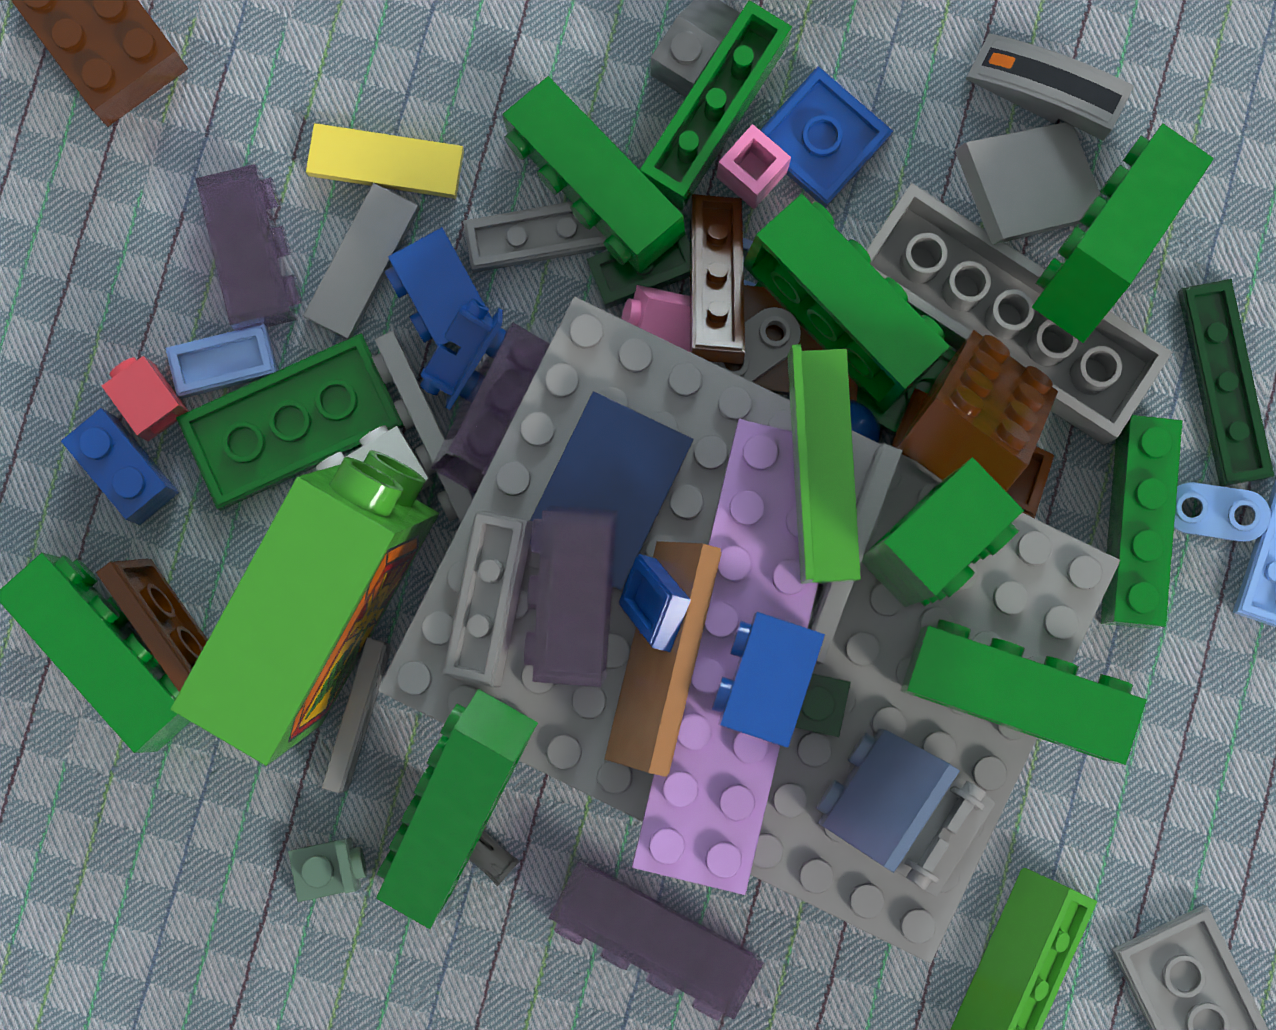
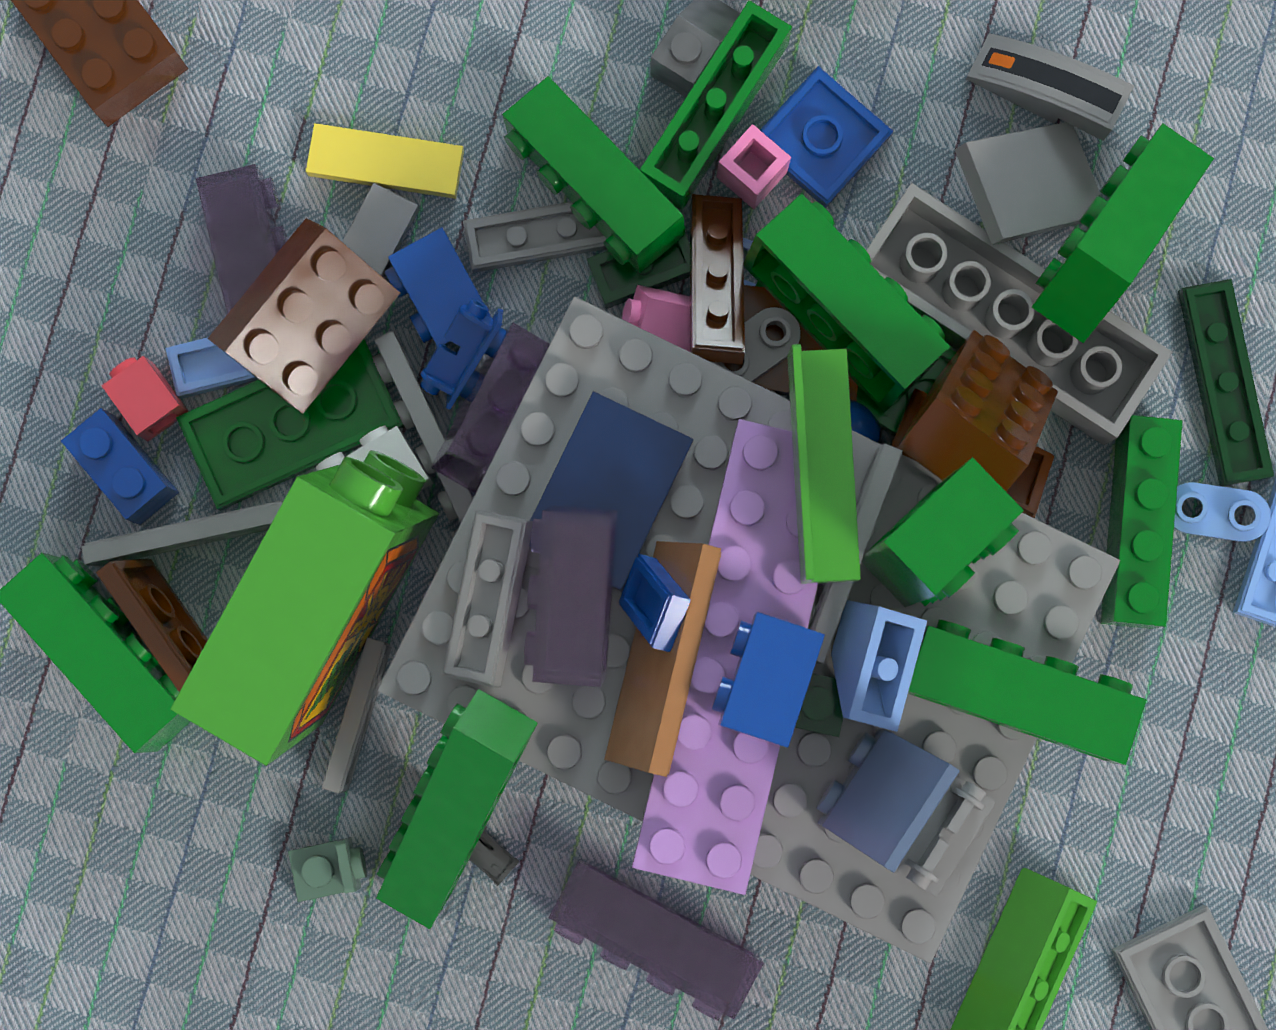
(180, 535): none -> light grey tile
(304, 315): none -> brick
(875, 662): none -> light blue slope

